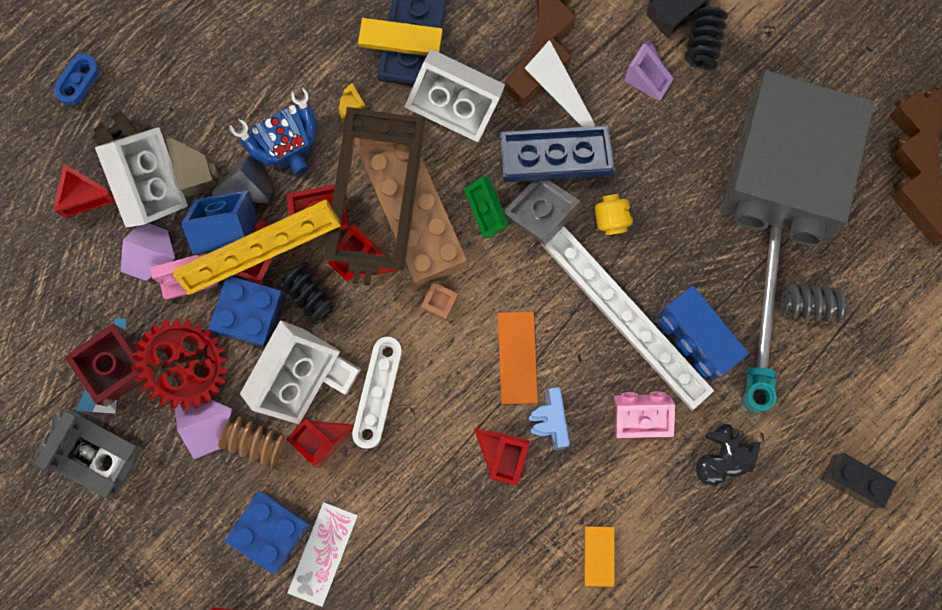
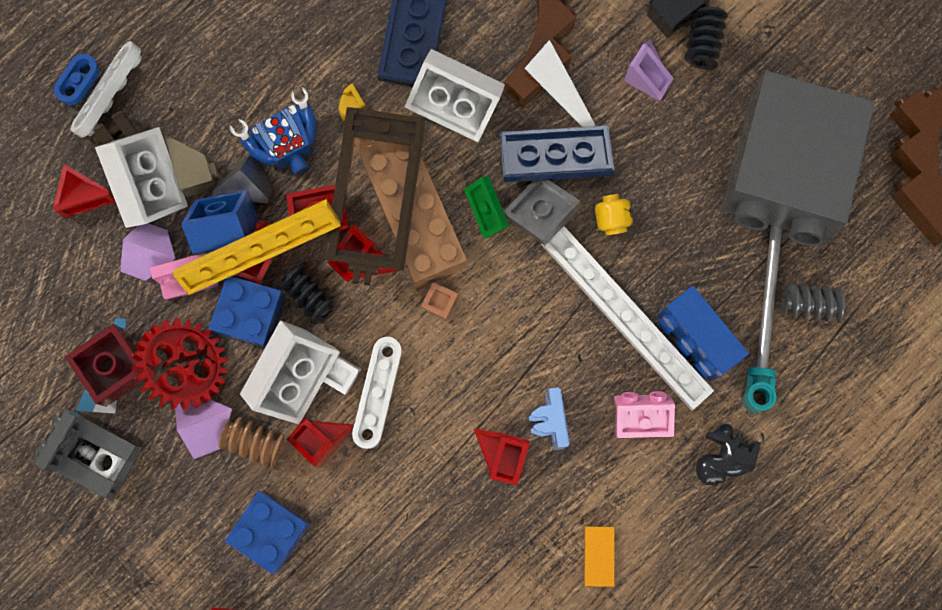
(101, 97): none -> white plate
(322, 554): white sticker -> none
(399, 37): yellow tile -> none
(517, 358): orange sticker -> none
(858, 480): black brick -> none

